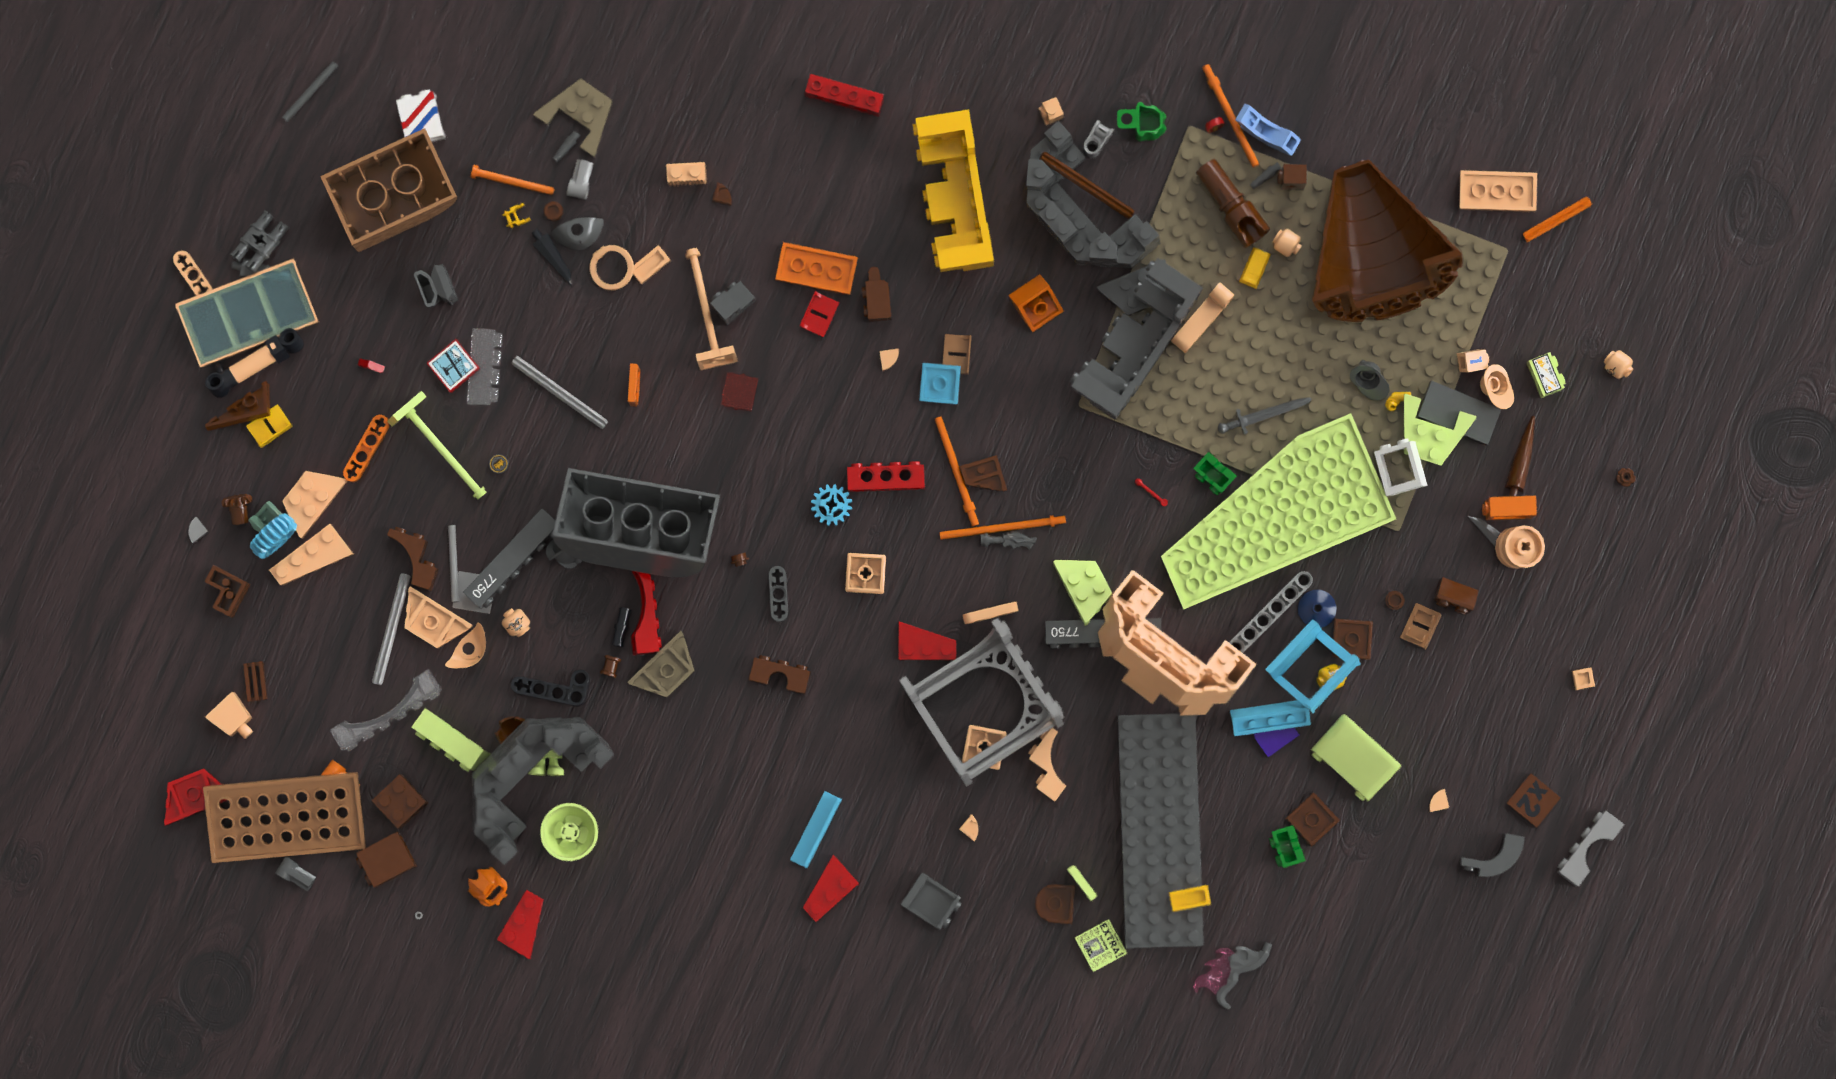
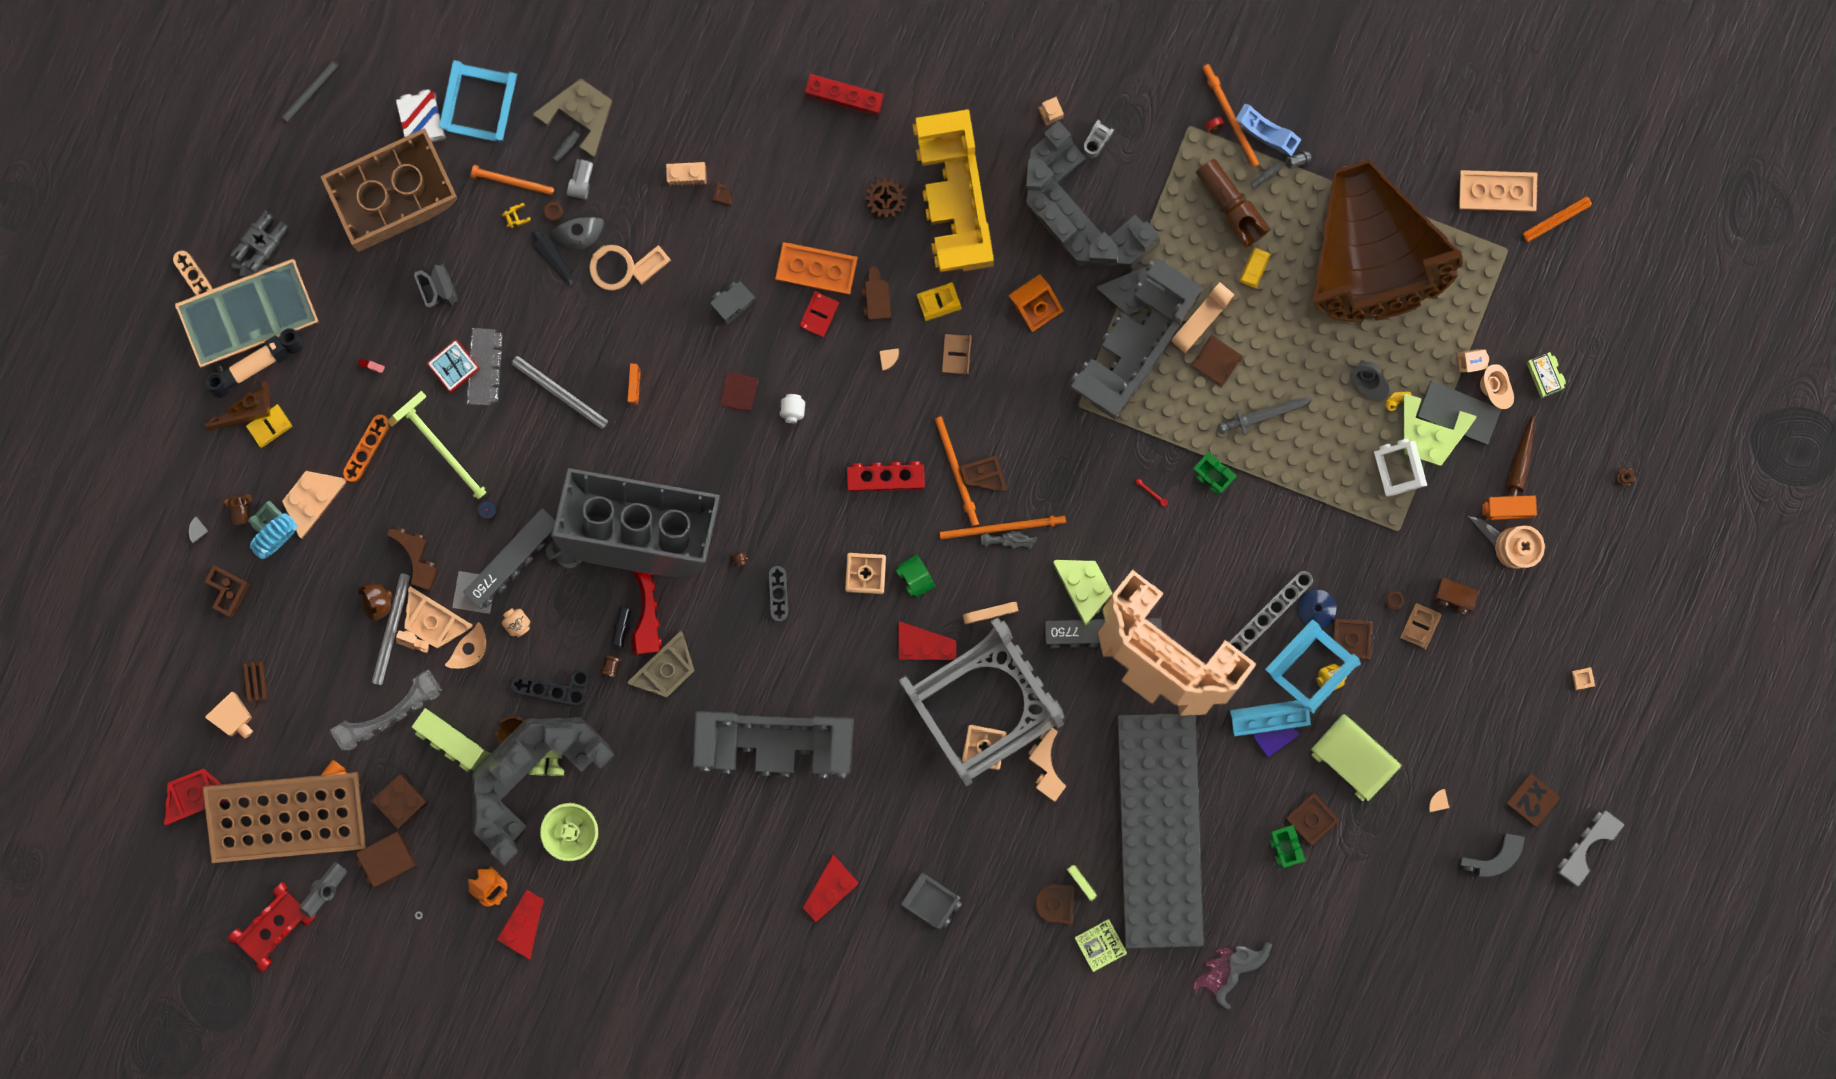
(251, 940): none -> red piece
(293, 872): dark grey piece -> none
(317, 552): light nougat wing -> none
(323, 890): none -> dark grey piece
(375, 600): none -> reddish brown cylinder
(409, 640): none -> light nougat plate
(451, 96): none -> medium azure piece
(453, 563): light grey bar -> none
(487, 510): none -> tile
(499, 464): tile -> none
(716, 356): light nougat tile -> none
(763, 670): reddish brown arch -> none
(775, 743): none -> dark grey brick
(792, 408): none -> white head
(816, 829): medium azure panel -> none
(823, 504): medium azure gear -> none
(893, 198): none -> reddish brown gear
(916, 575): none -> green cylinder
(940, 383): medium azure tile -> none
(948, 299): none -> yellow piece
(970, 828): light nougat tile -> none
(1086, 185): reddish brown axle -> none
(1146, 121): green piece -> none
(1189, 898): yellow tile -> none
(1216, 361): none -> reddish brown piece
(1287, 242): light nougat head -> none
(1291, 508): yellowish green wing -> none
(1292, 177): reddish brown brick -> none
(1299, 159): none -> dark grey pin
(1618, 364): light nougat head -> none

